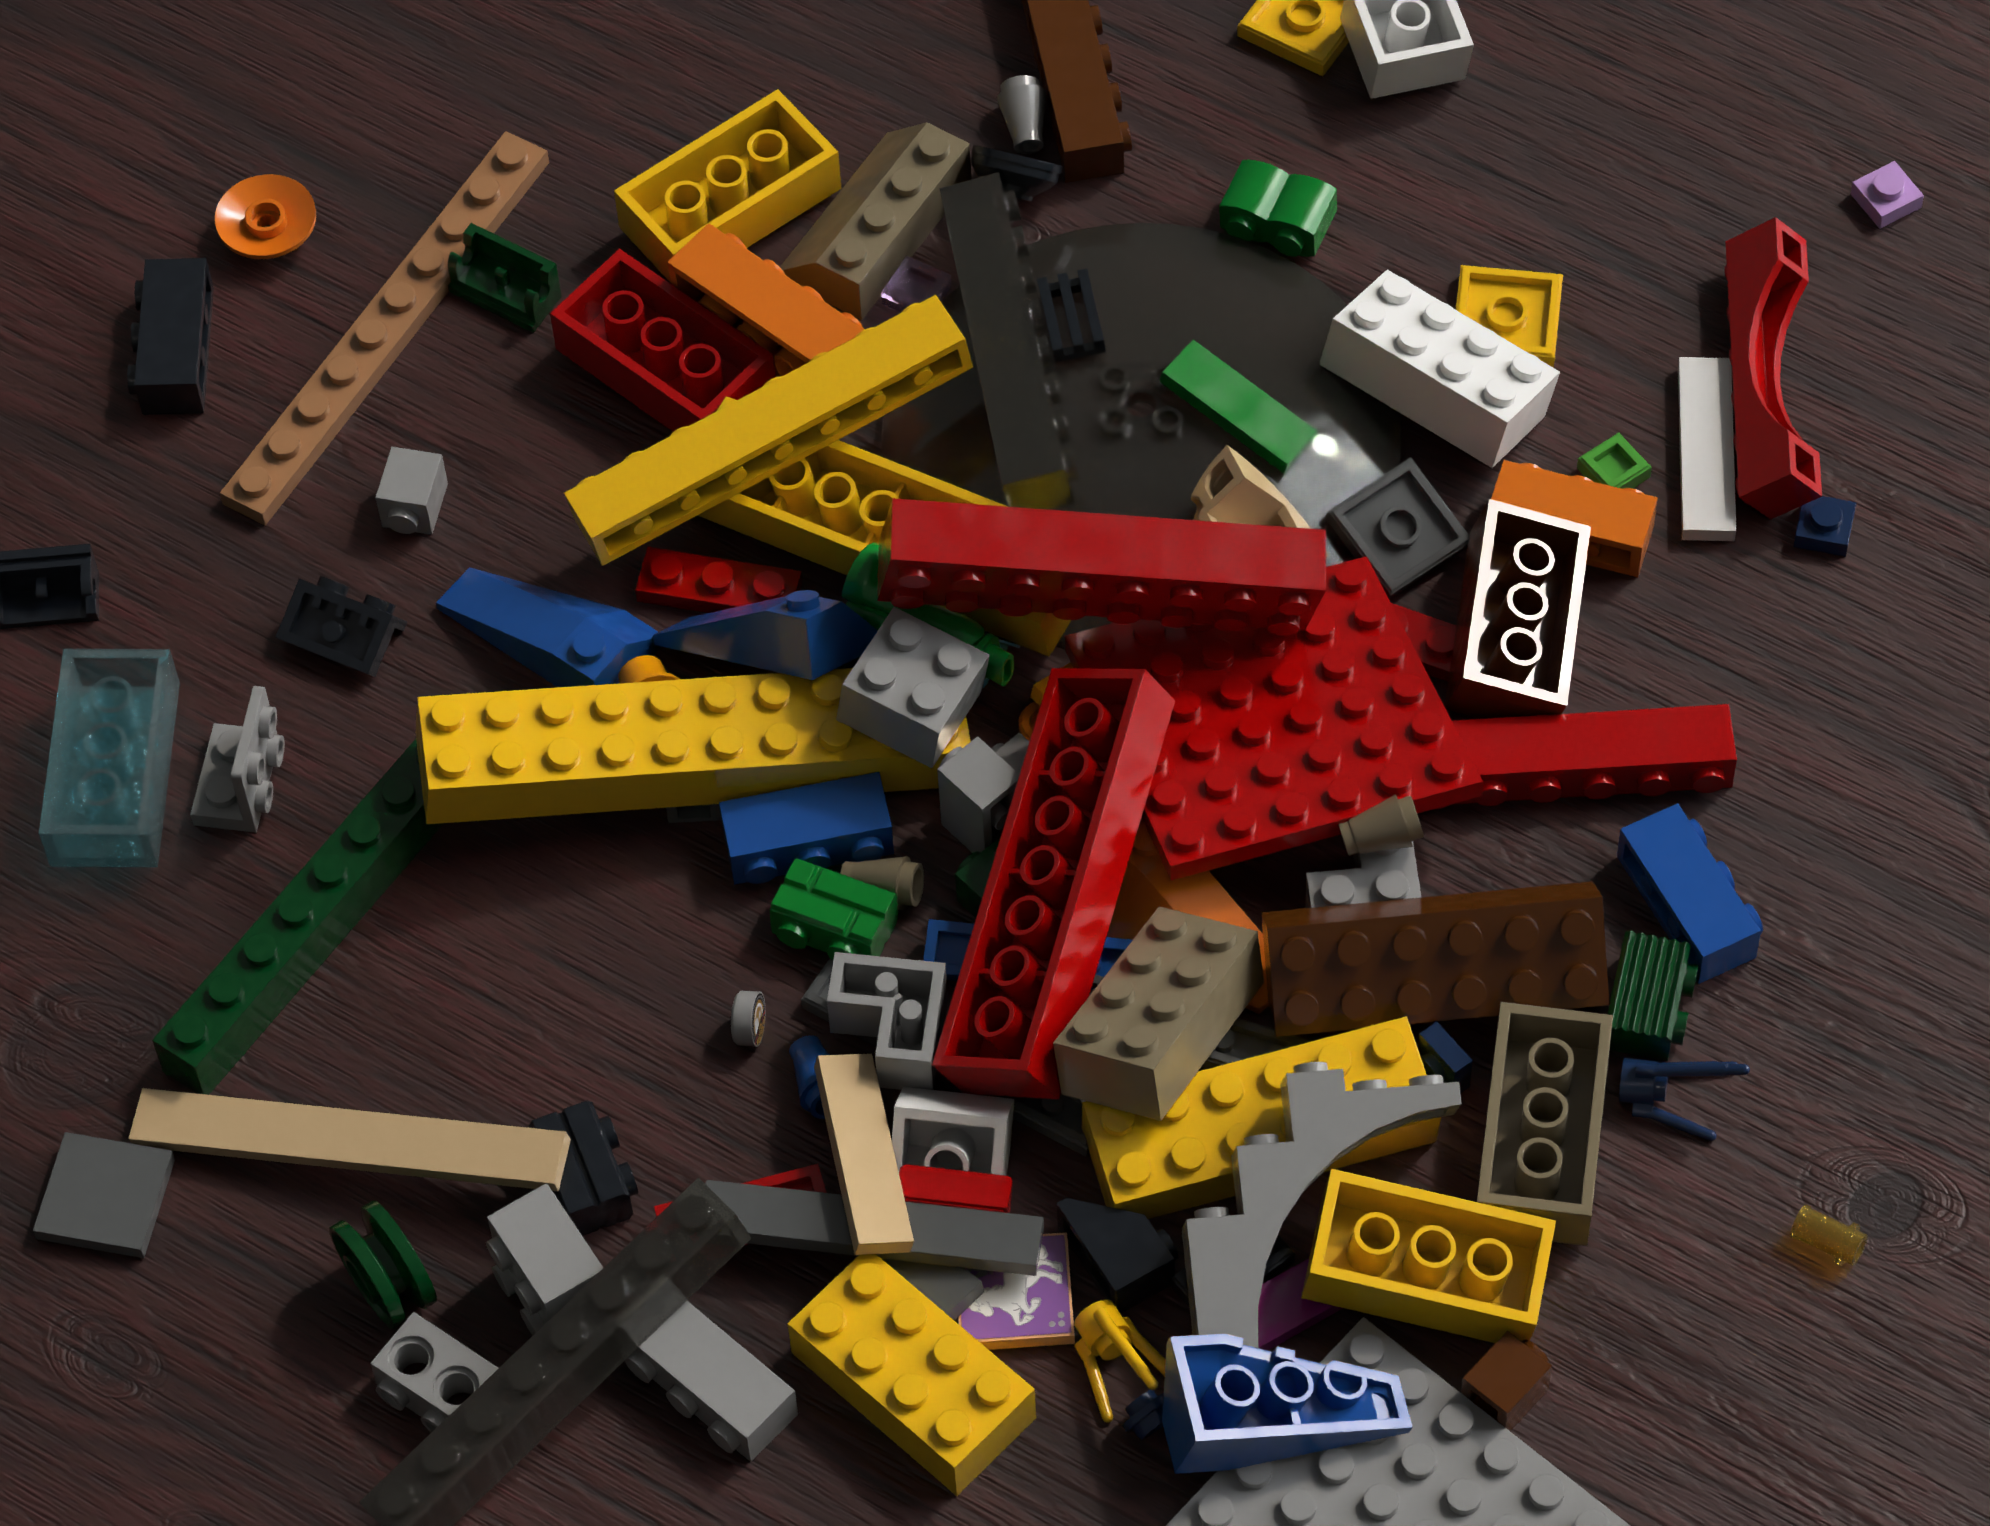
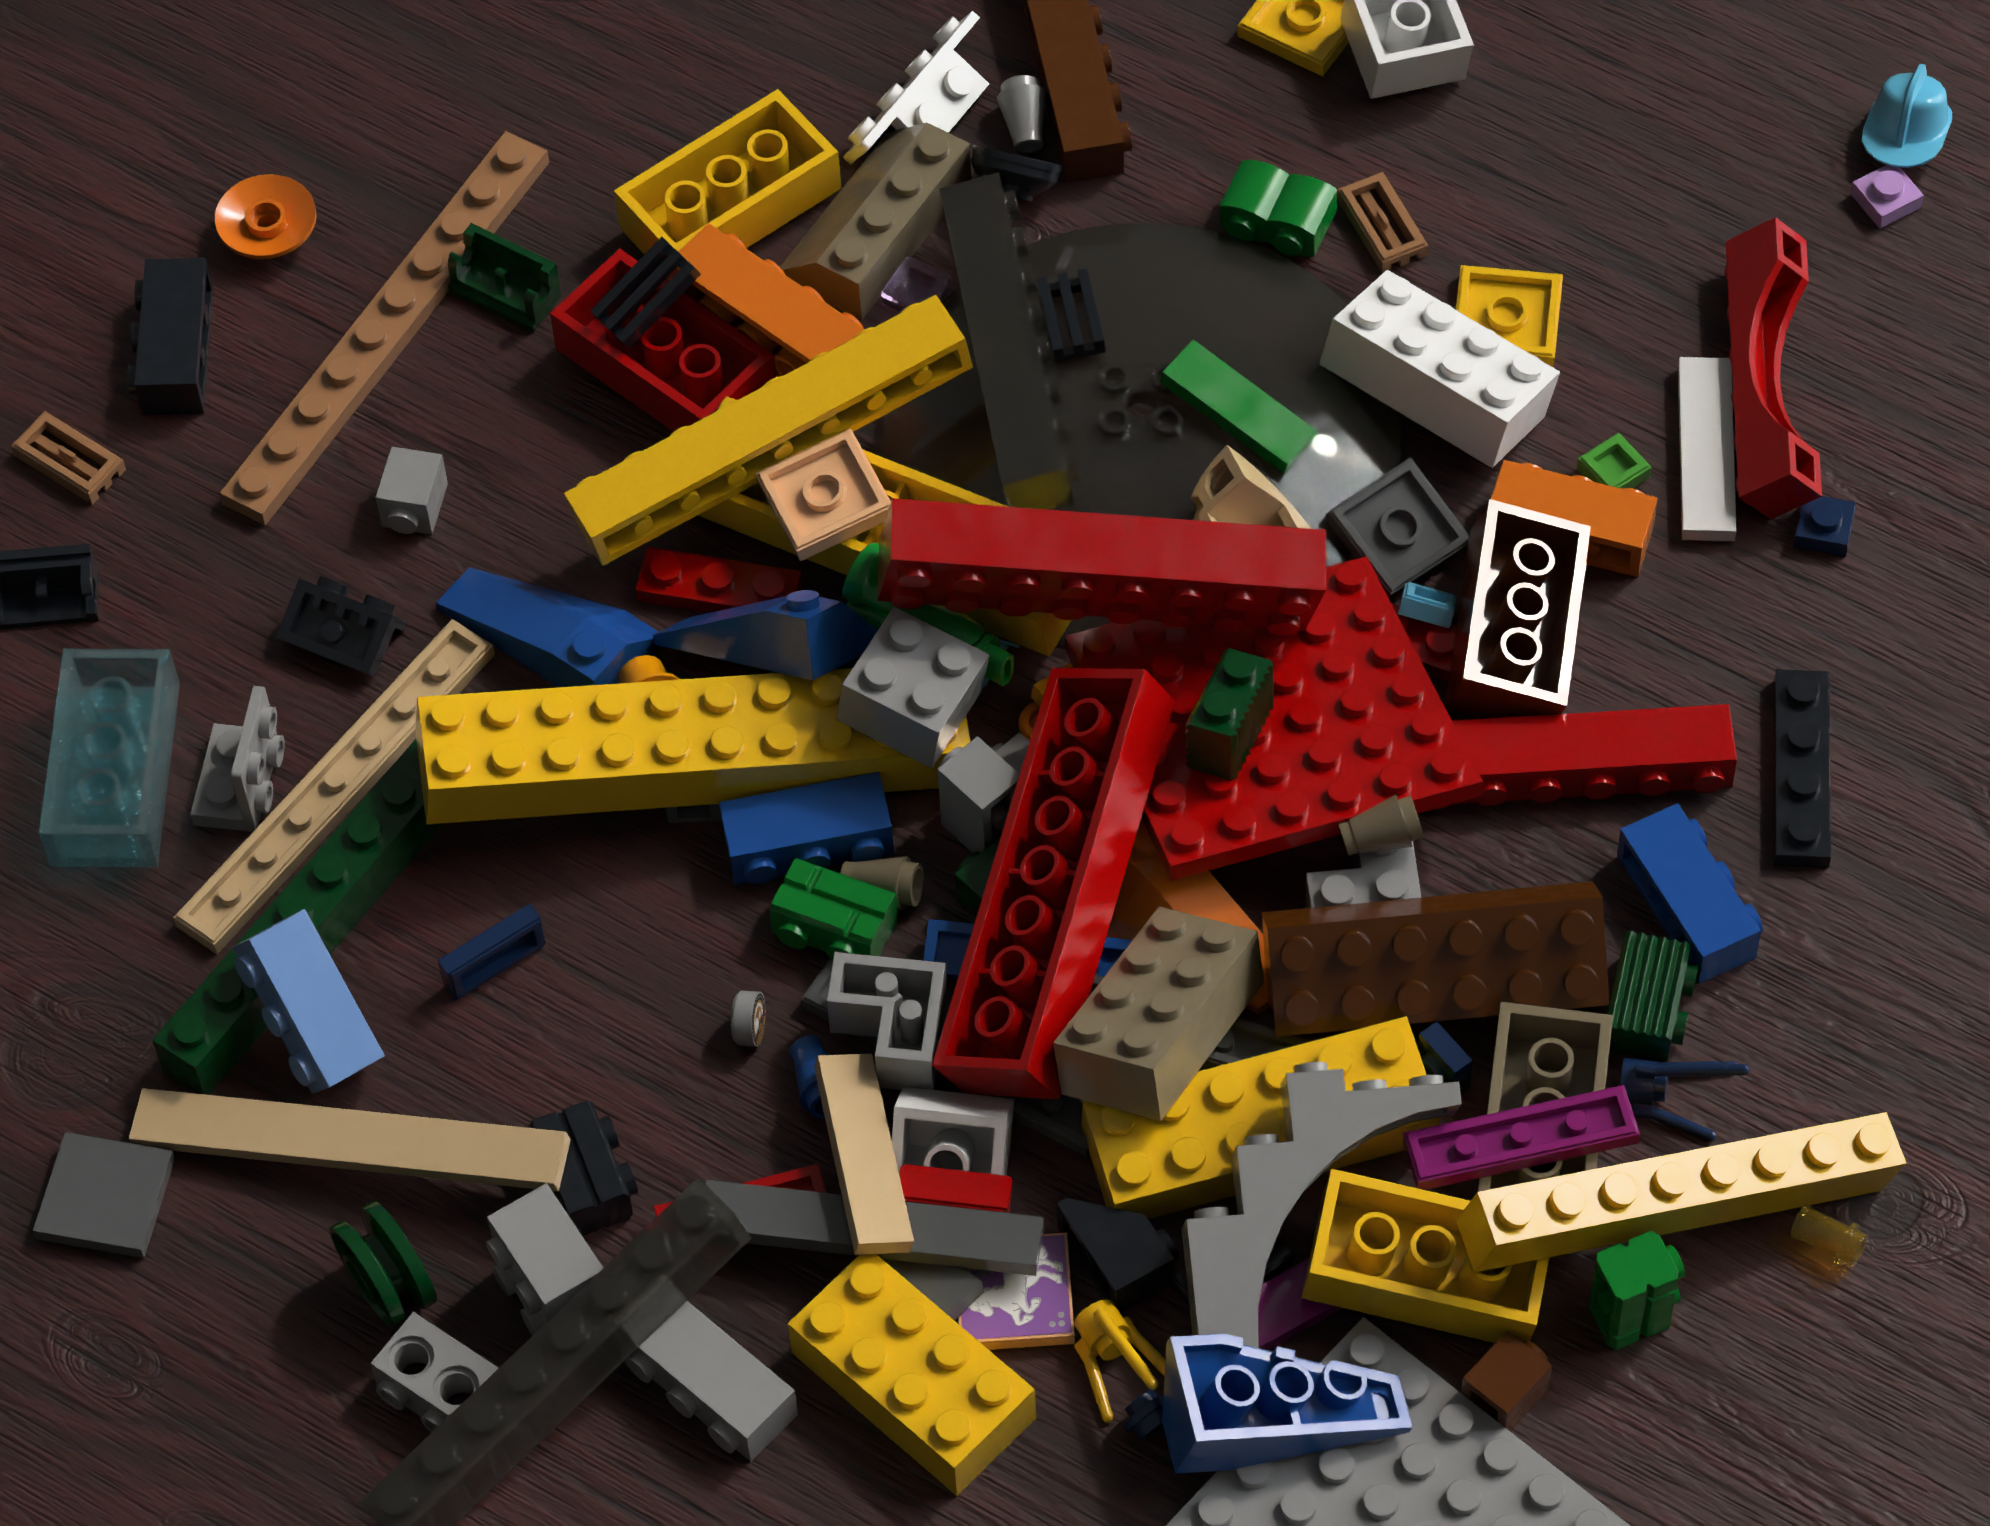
(98, 479): none -> medium nougat tile
(307, 1002): none -> medium blue brick
(329, 790): none -> tan tile
(492, 952): none -> dark blue tile
(639, 287): none -> black tile
(825, 494): none -> light nougat tile
(937, 92): none -> white bracket
(1229, 714): none -> dark green brick
(1398, 252): none -> medium nougat tile
(1427, 604): none -> medium azure tile
(1521, 1138): none -> magenta tile
(1635, 1289): none -> green brick
(1679, 1191): none -> brick
(1802, 769): none -> black plate
(1908, 120): none -> medium azure piece

